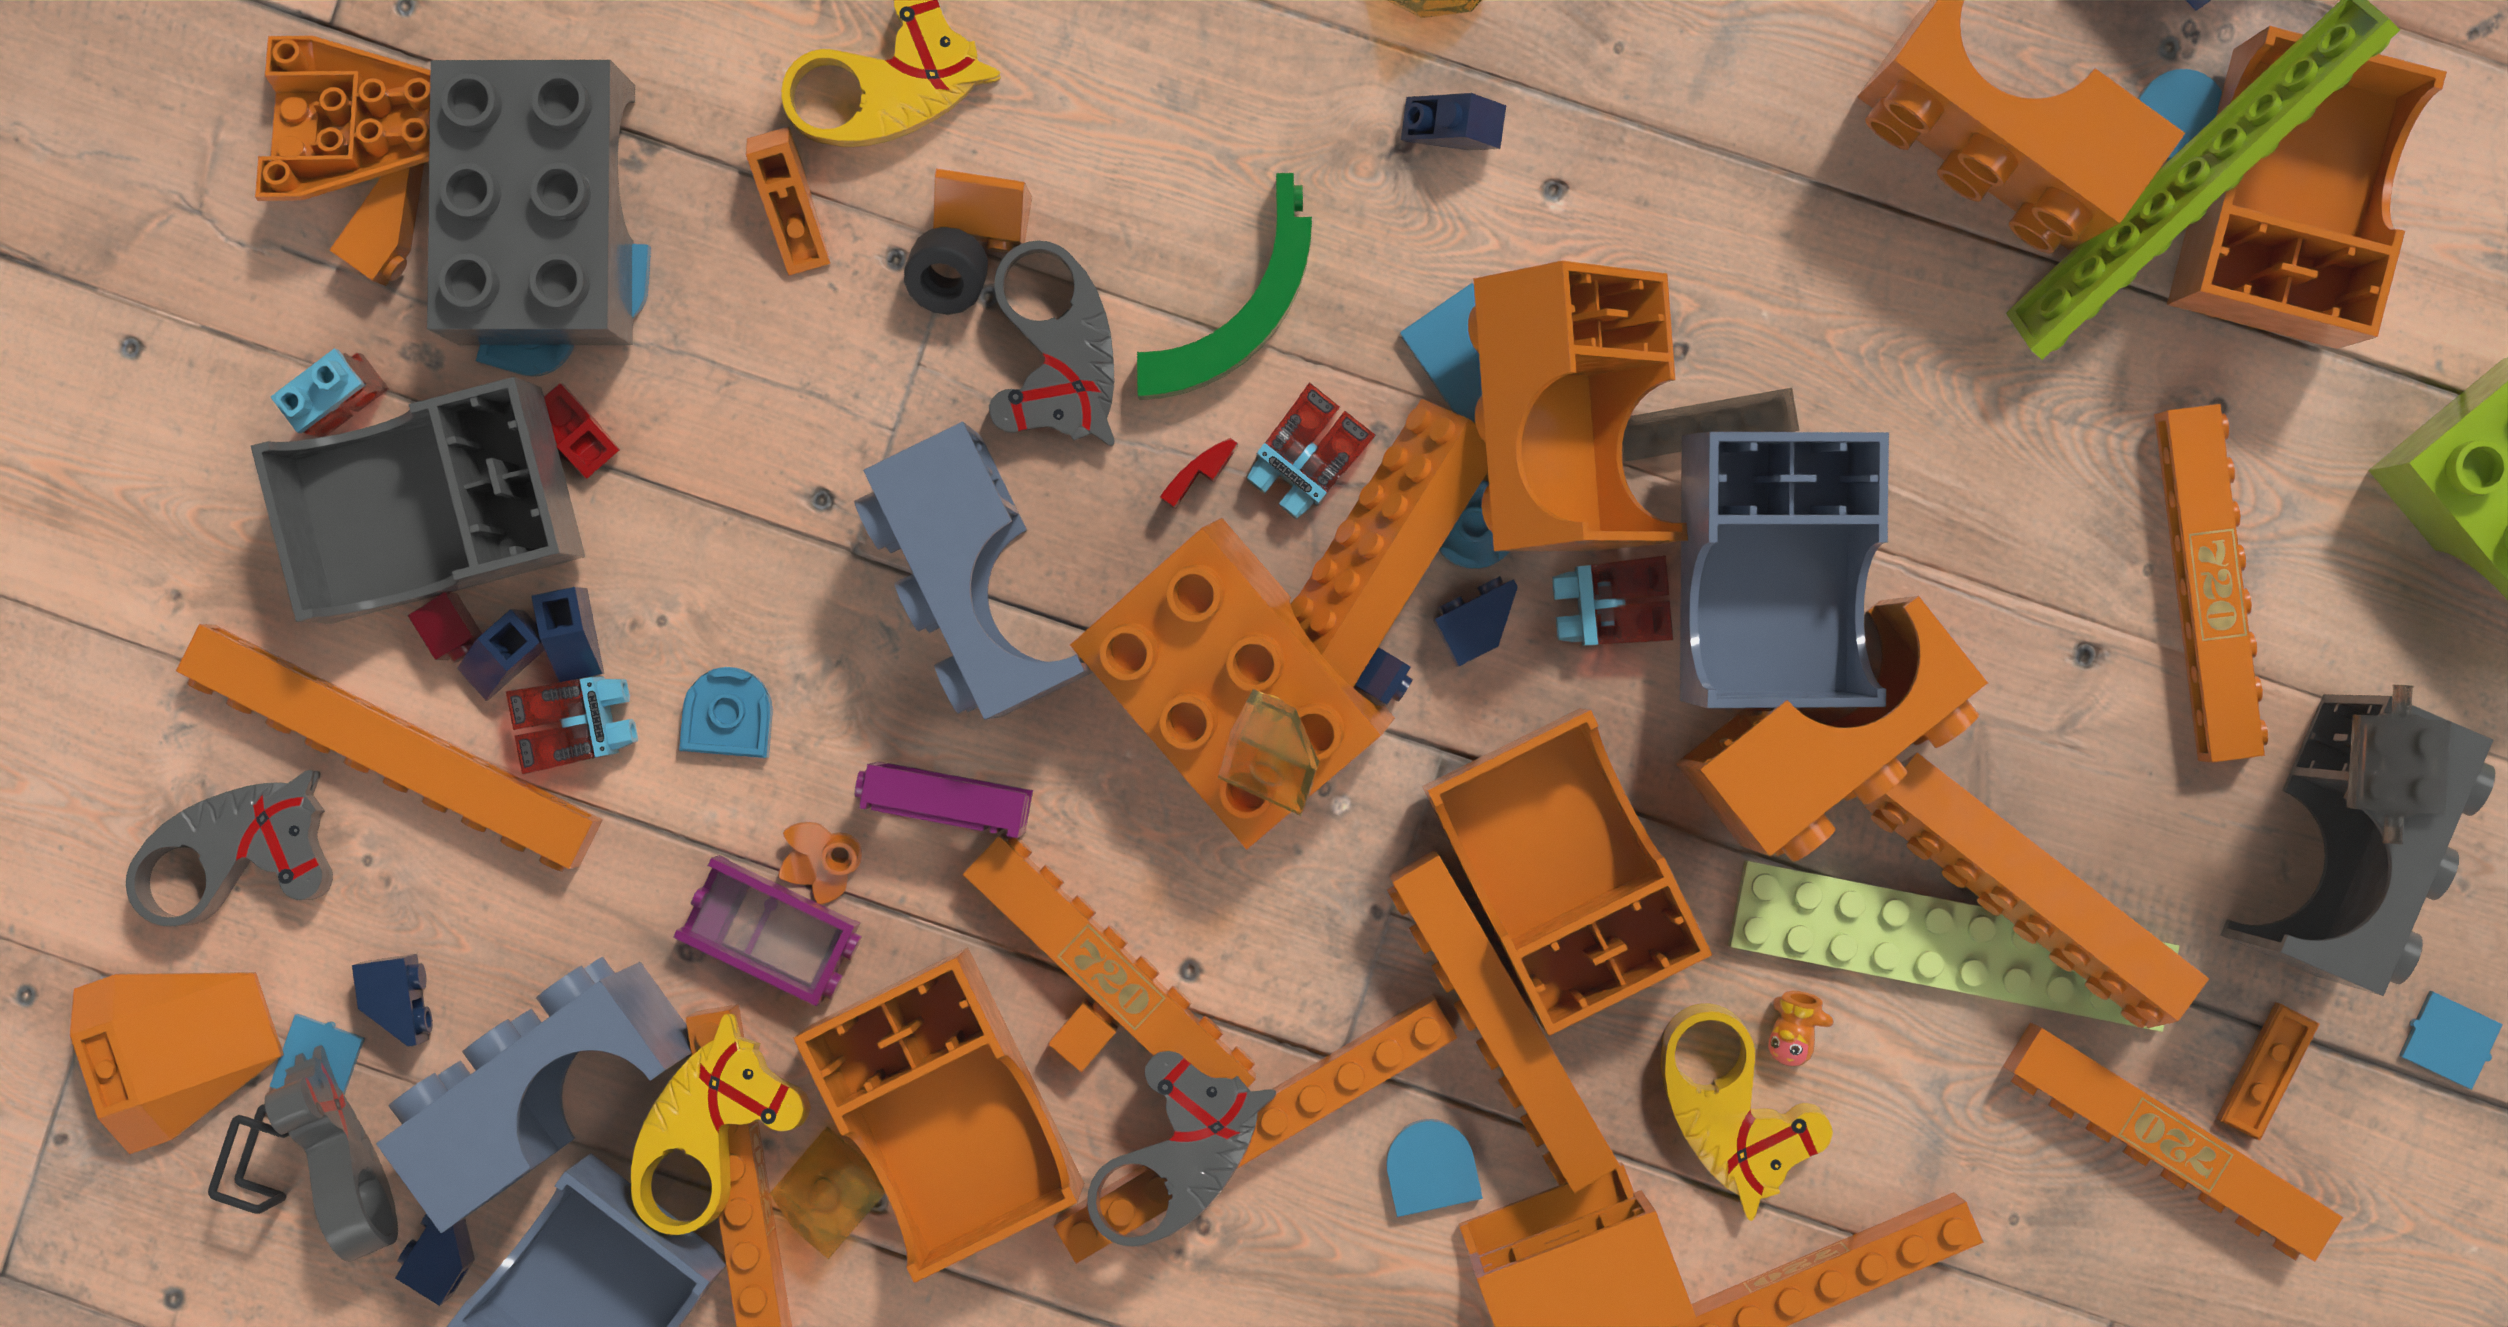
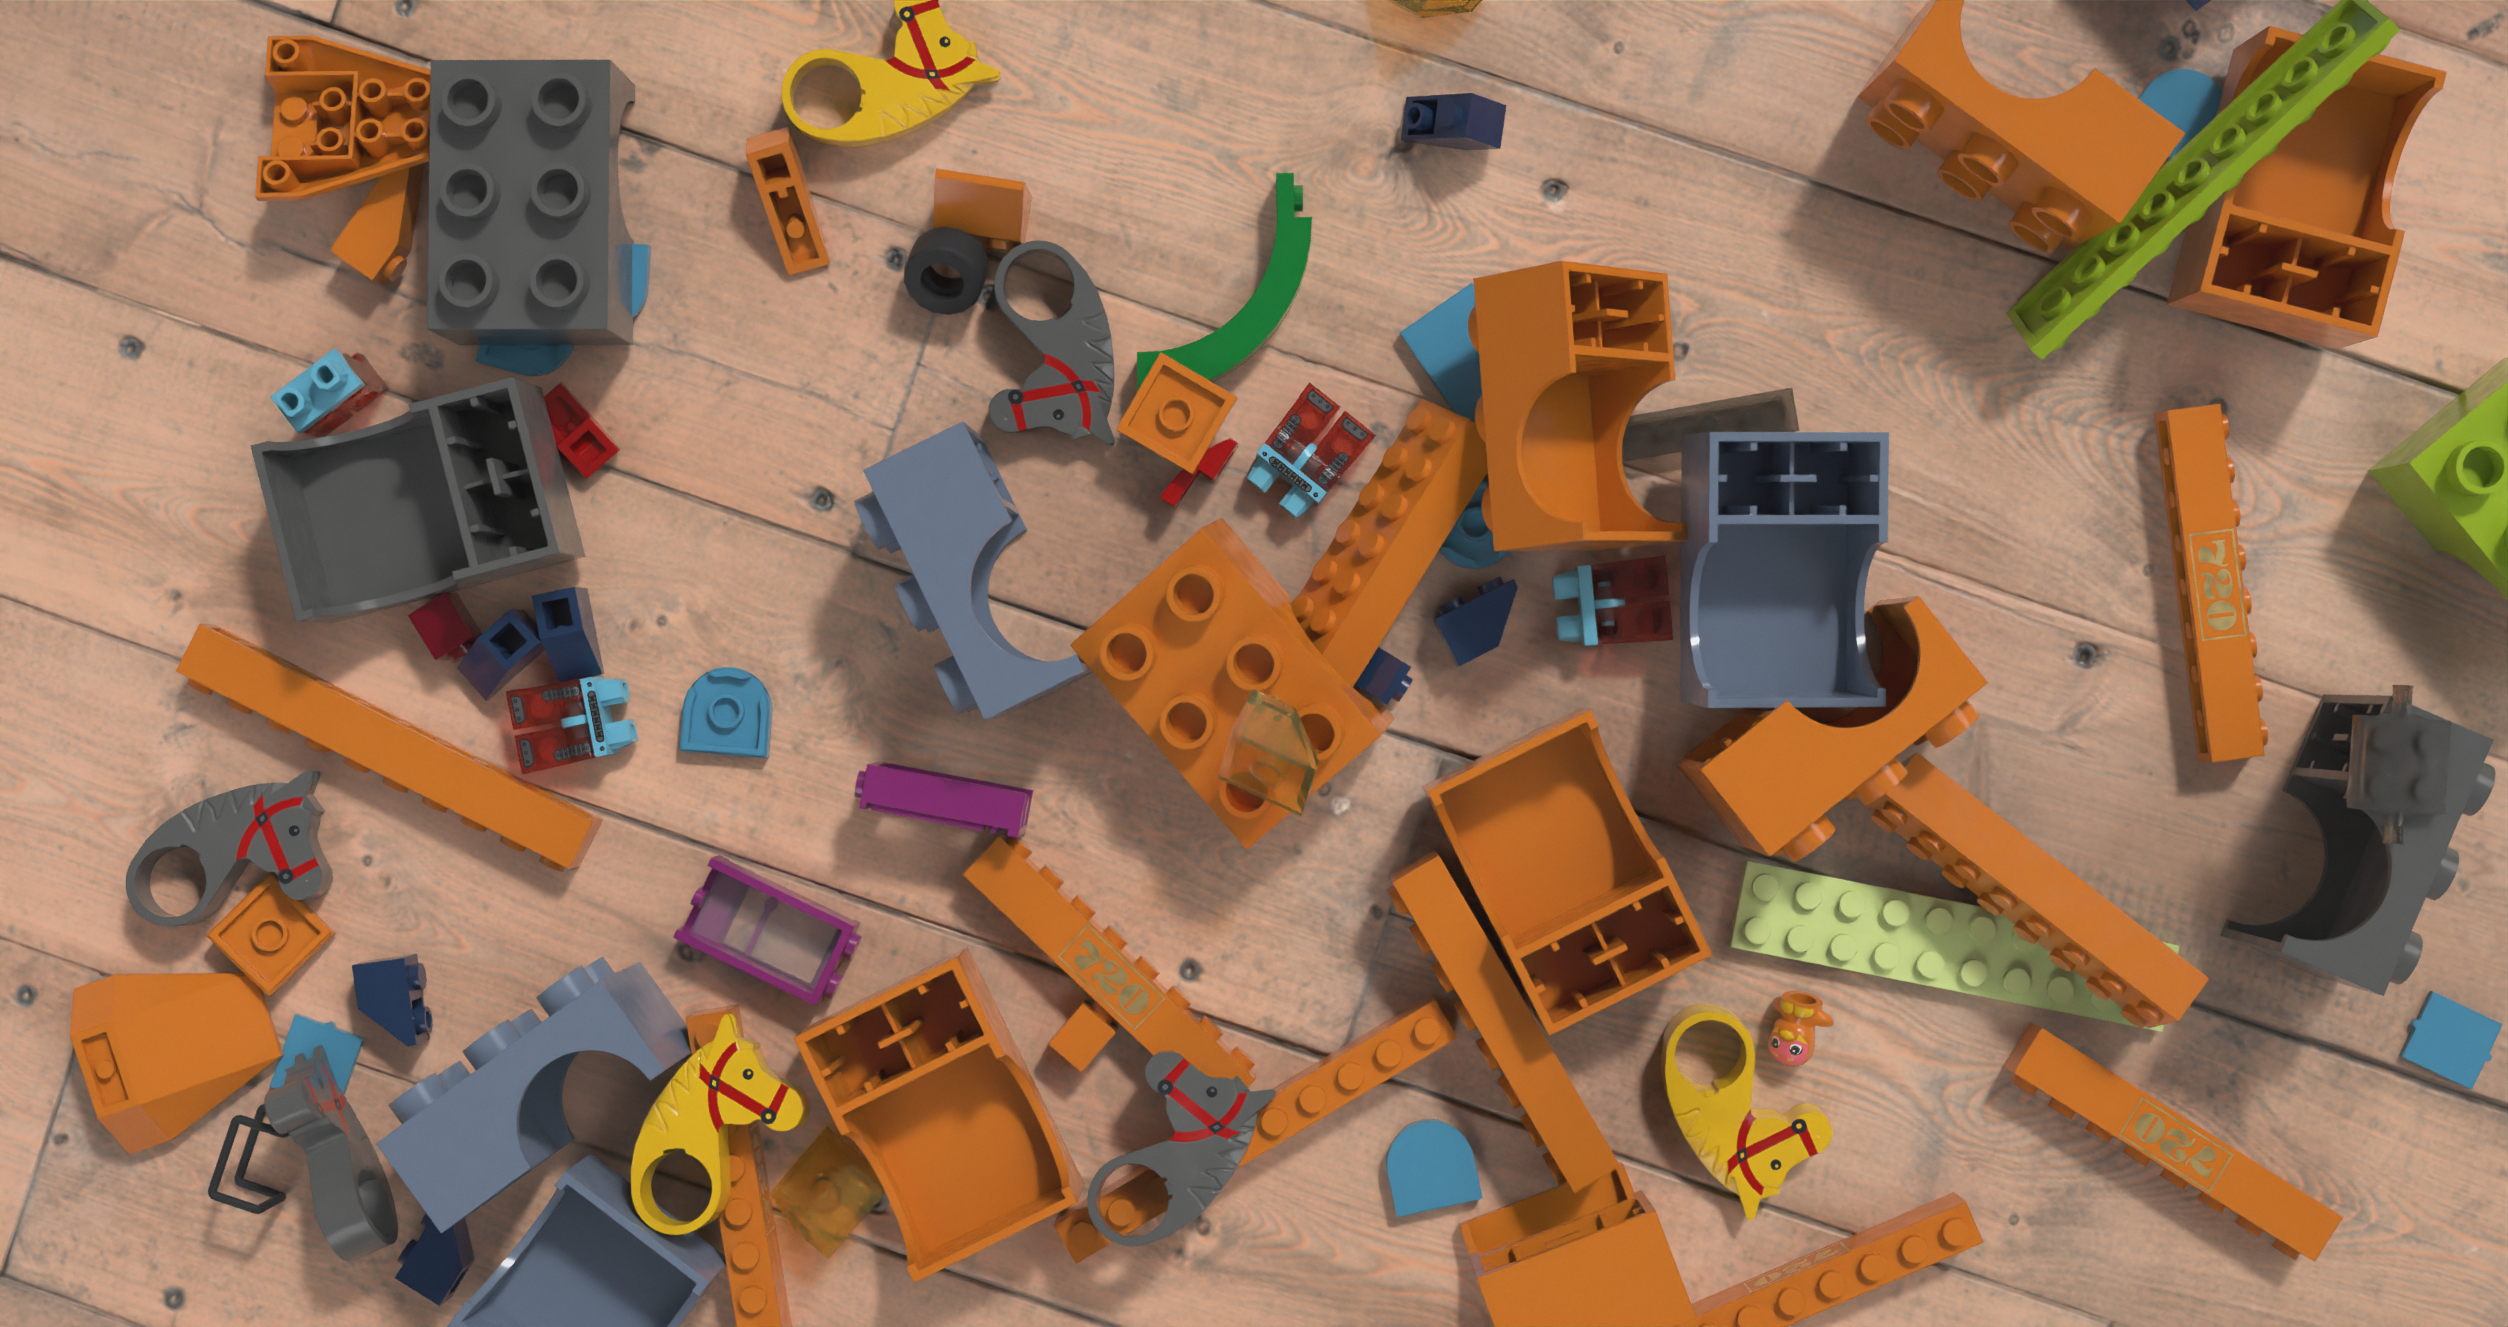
(270, 935): none -> orange tile
(814, 862): orange plate -> none
(1176, 413): none -> orange tile
(2267, 1071): orange tile -> none

